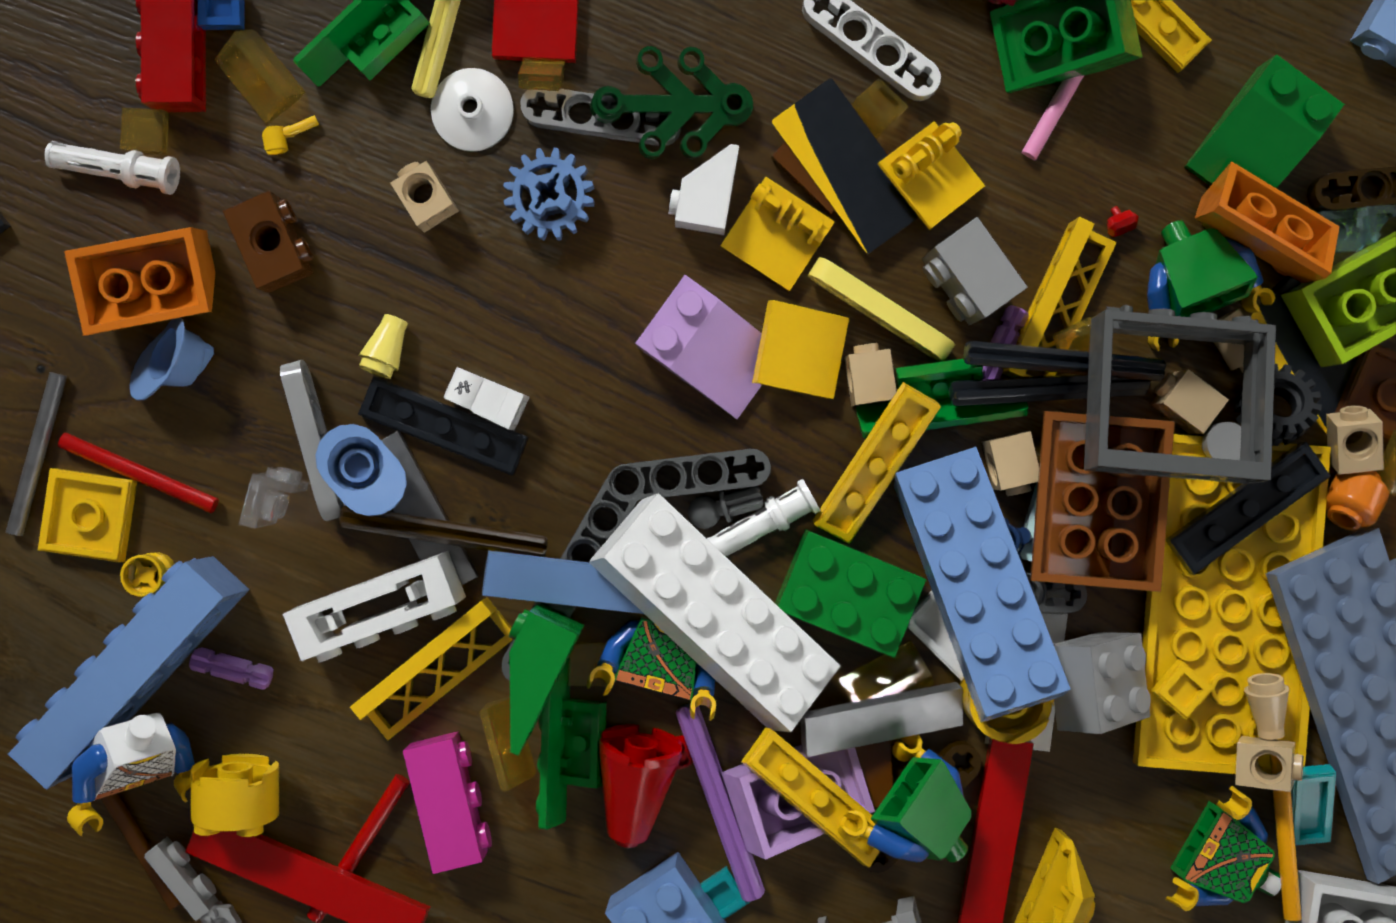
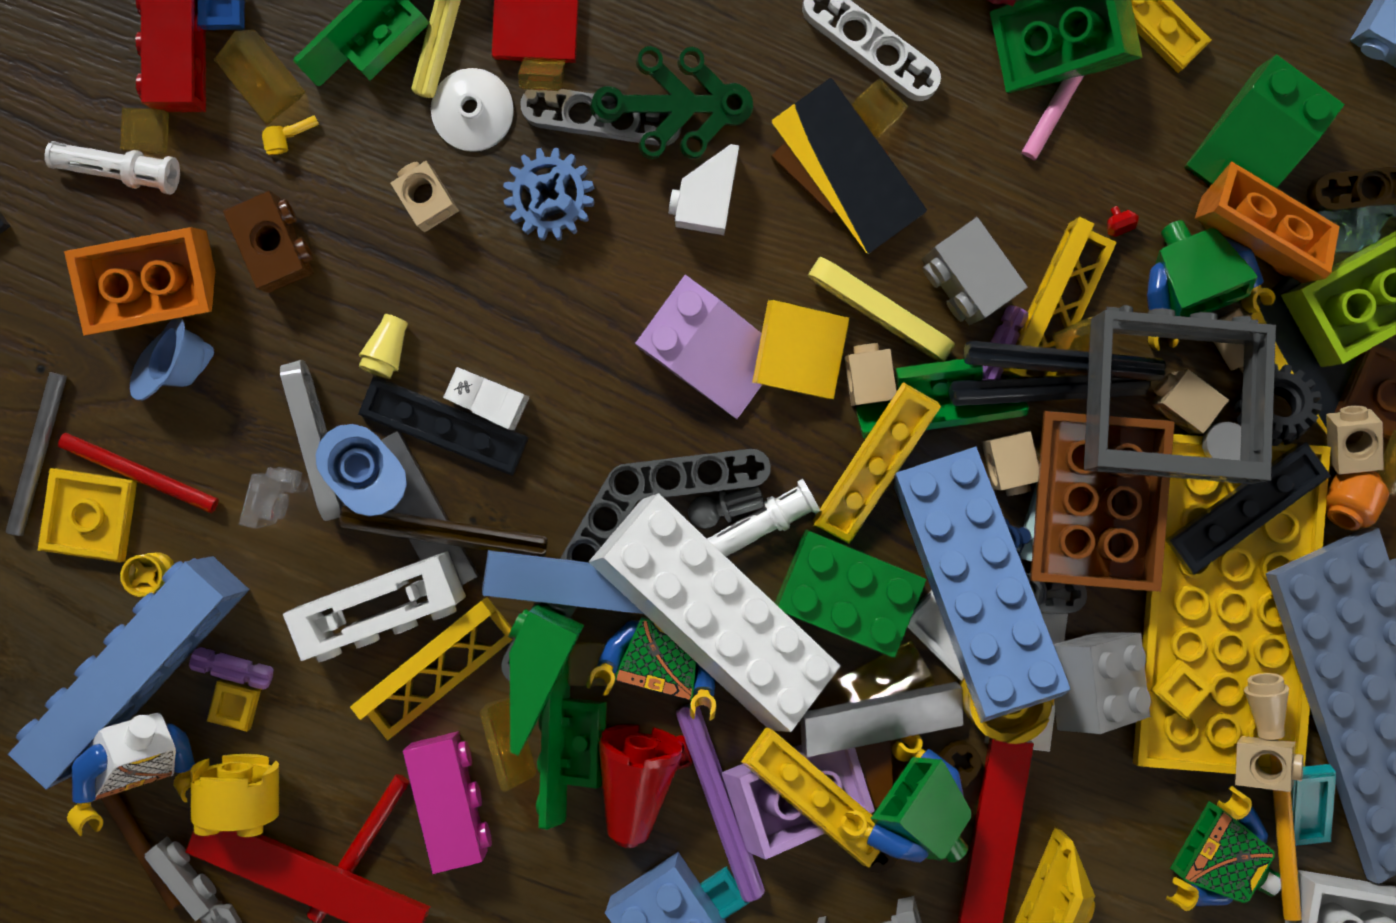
(233, 705): none -> yellow tile
(777, 233): yellow hinge -> none
(932, 173): yellow hinge -> none

